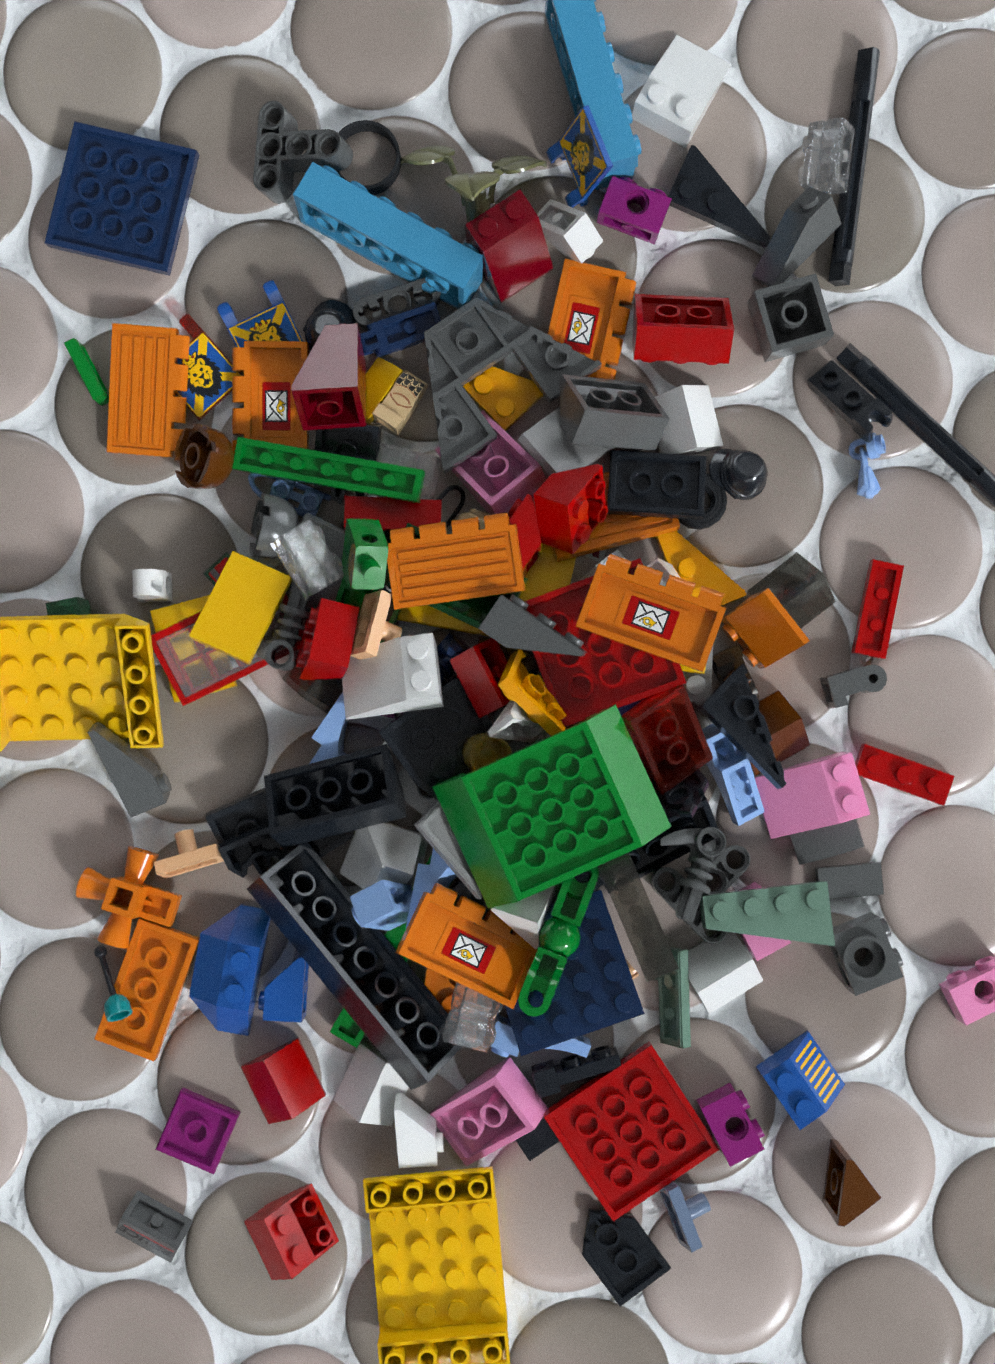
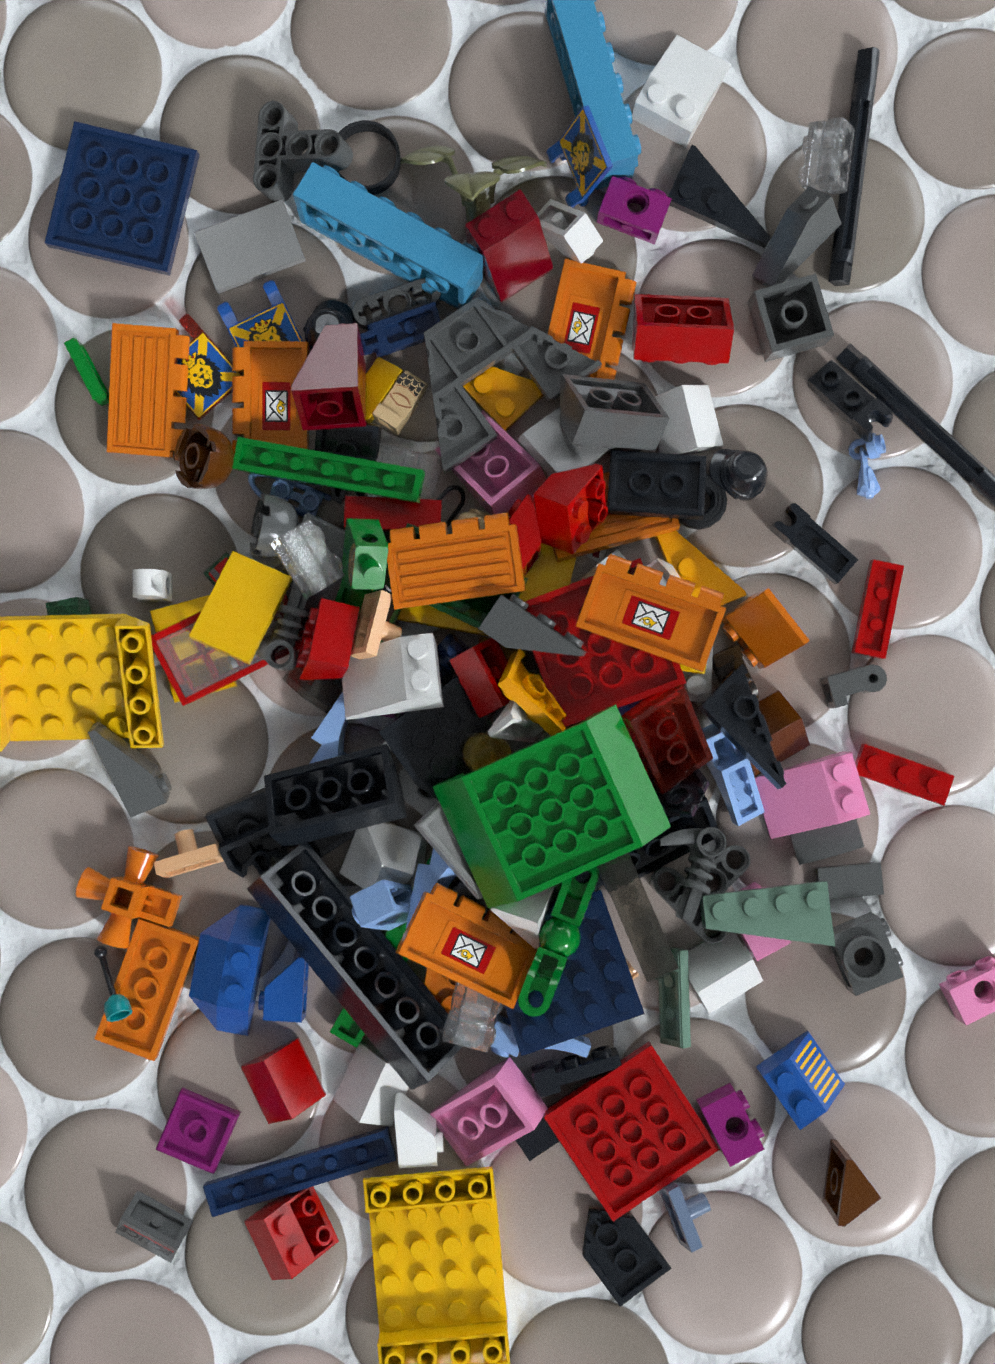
(250, 246): none -> light grey tile
(300, 1171): none -> dark blue plate
(798, 588): clear smoke slope -> none
(814, 544): none -> black plate

